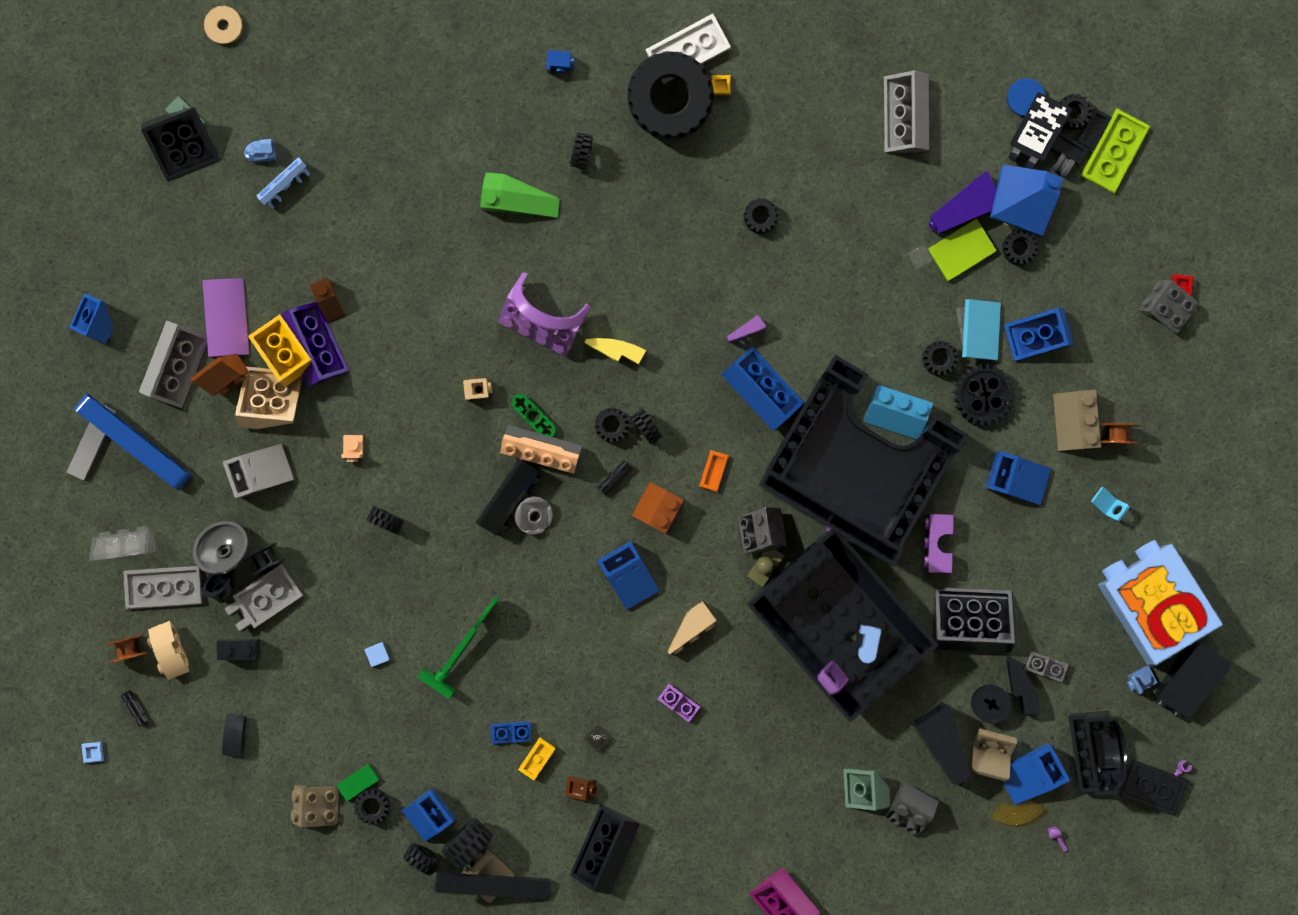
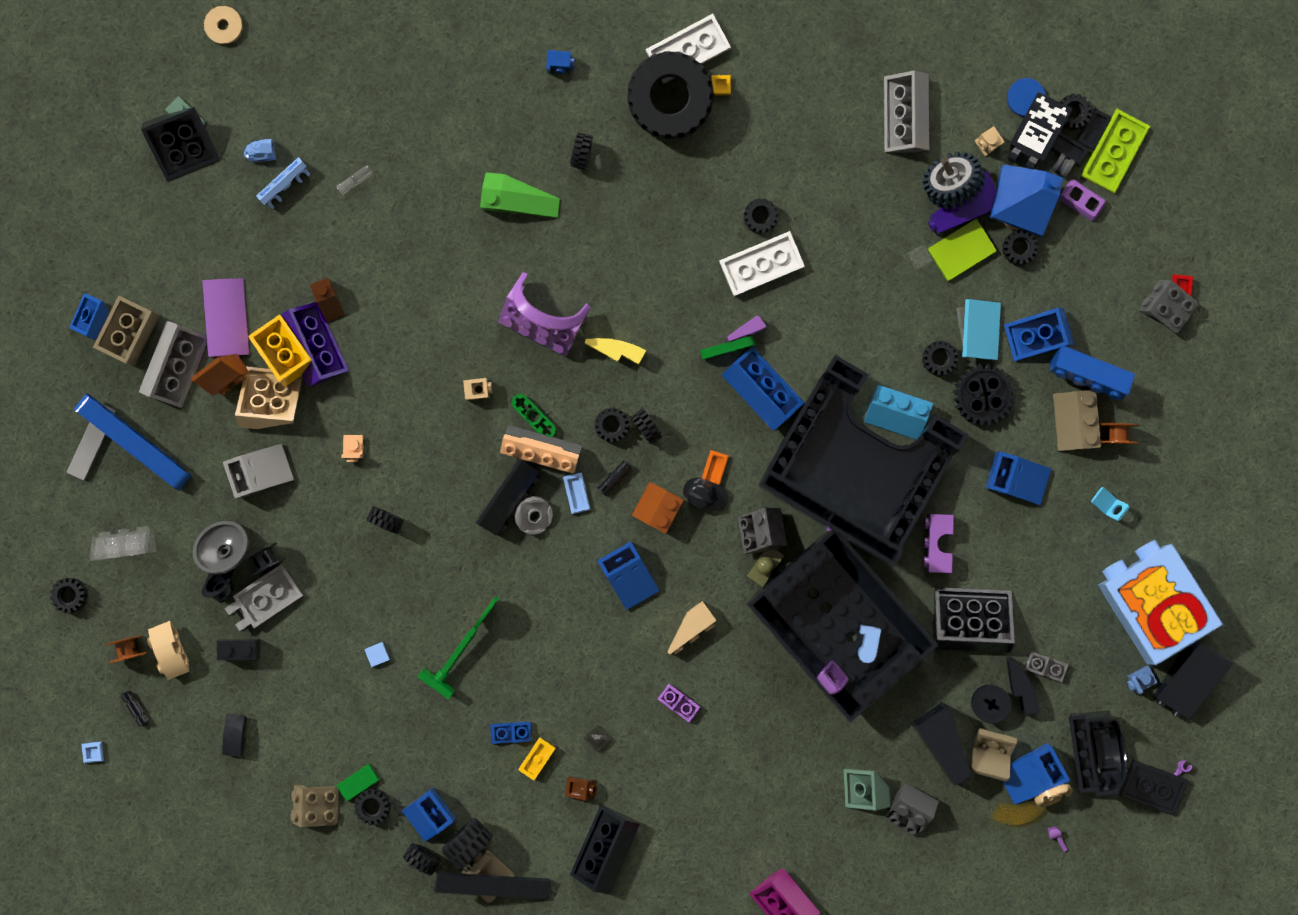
(58, 600): none -> black tyre
(126, 331): none -> dark tan slope
(163, 587): light grey tile -> none
(354, 180): none -> clear axle
(576, 493): none -> light blue tile
(705, 494): none -> black piece
(727, 347): none -> green beam
(761, 263): none -> white plate
(953, 180): none -> wheel
(989, 141): none -> tan brick
(1053, 795): none -> tan tile
(1079, 205): none -> medium lavender piece
(1091, 372): none -> blue slope

